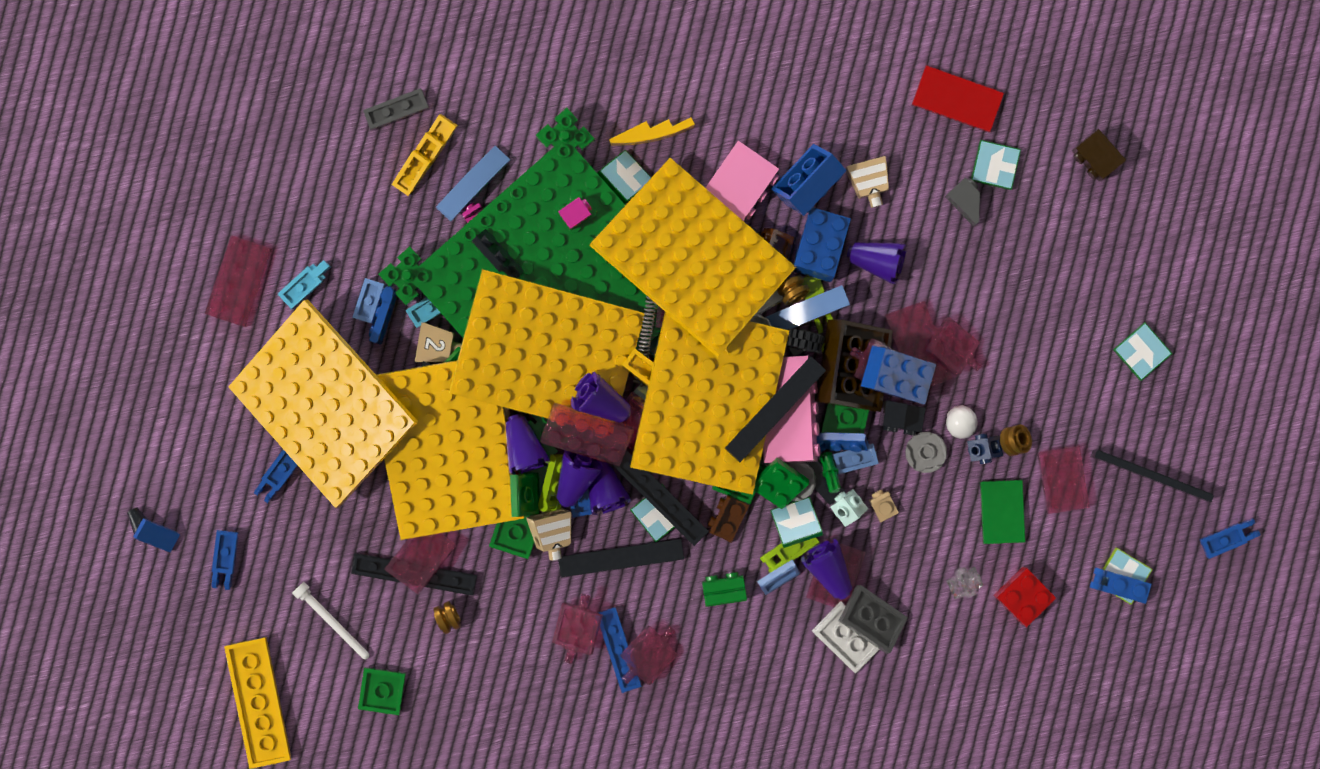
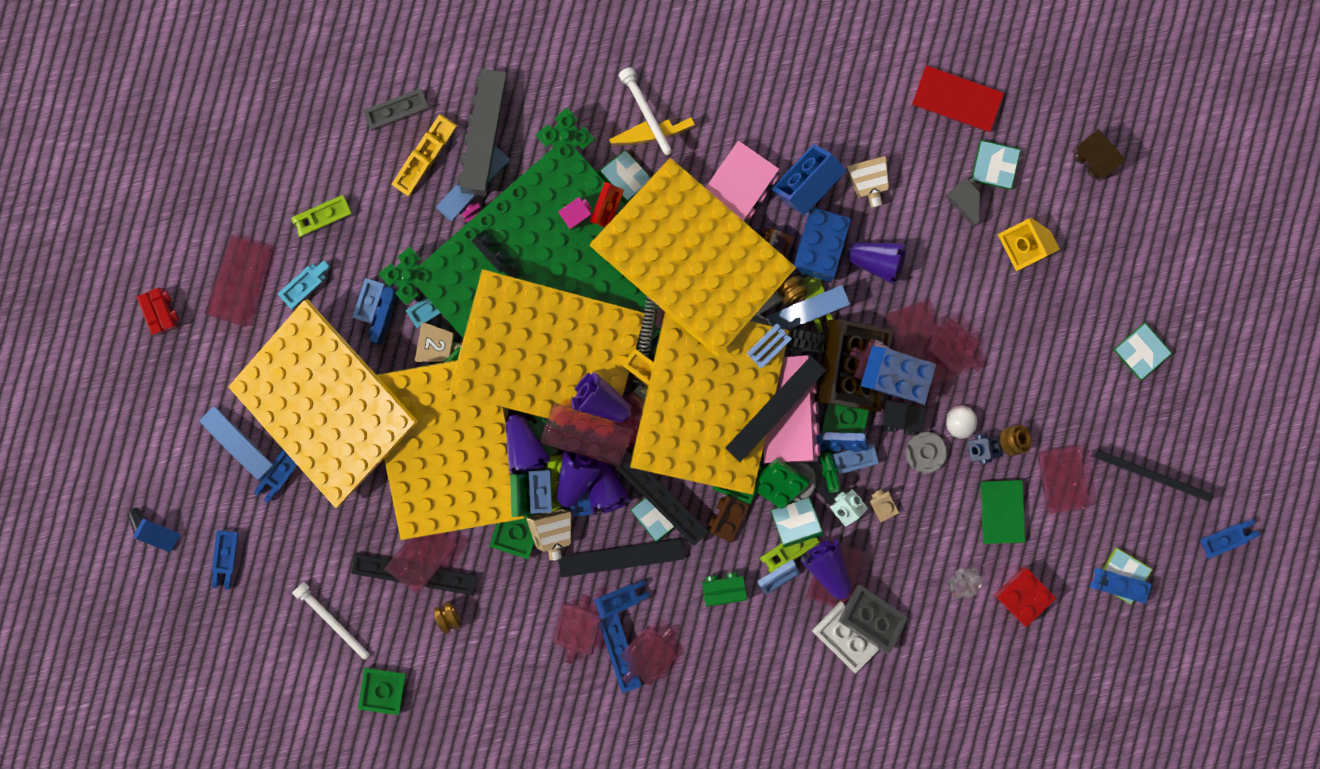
(158, 311): none -> red brick
(236, 443): none -> medium blue slope
(257, 702): yellow plate -> none
(322, 215): none -> lime plate
(483, 132): none -> dark grey brick
(540, 491): none -> medium blue plate
(606, 205): none -> red plate
(620, 599): none -> blue hinge
(628, 77): none -> white piece
(786, 339): none -> light blue tile
(1028, 243): none -> yellow slope

